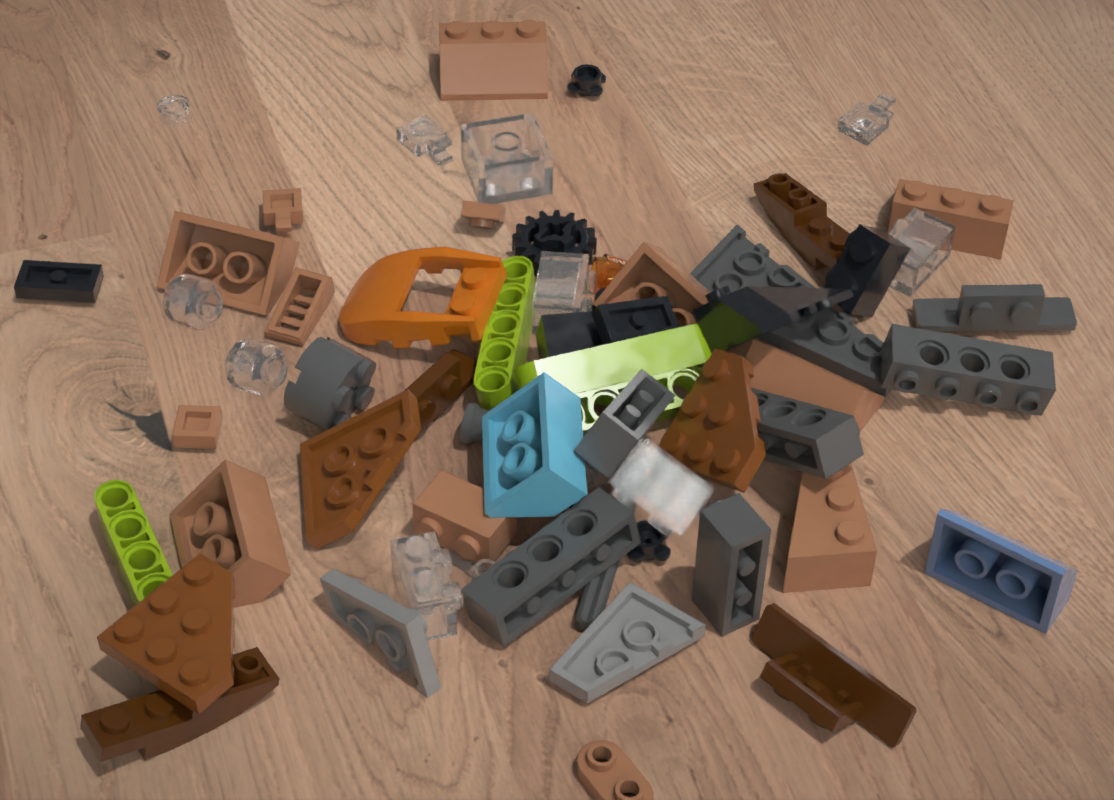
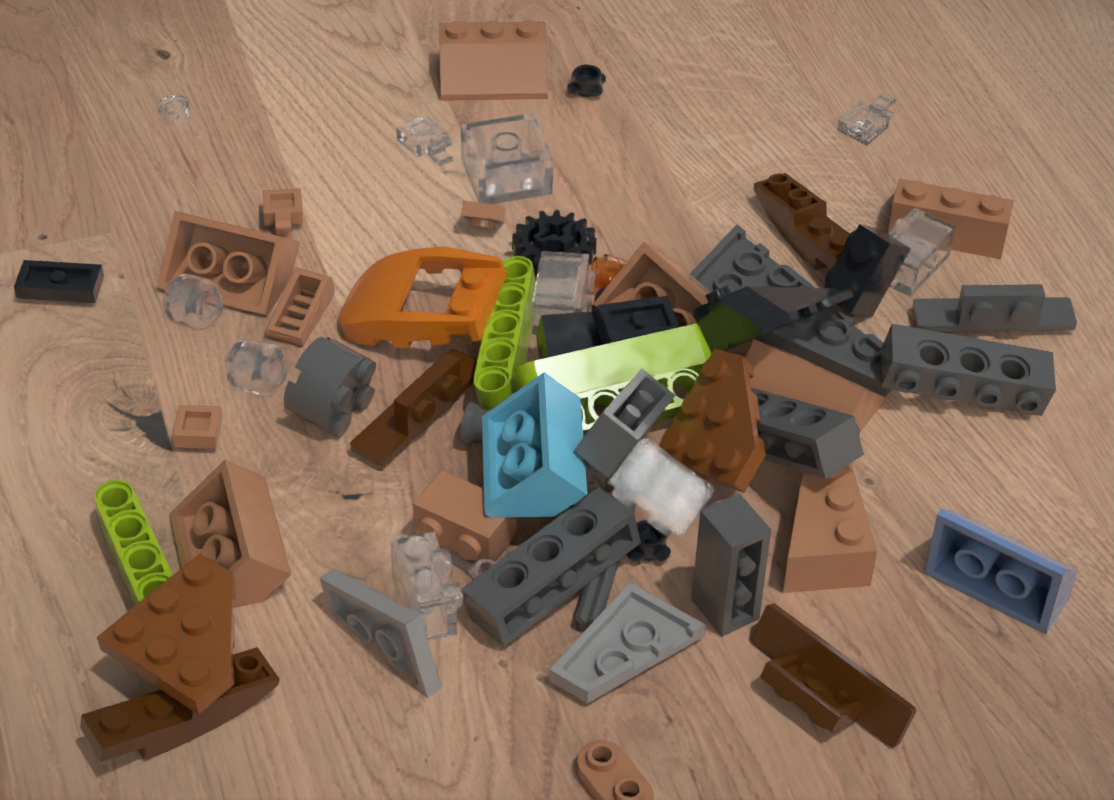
(352, 464): dark orange plate -> none

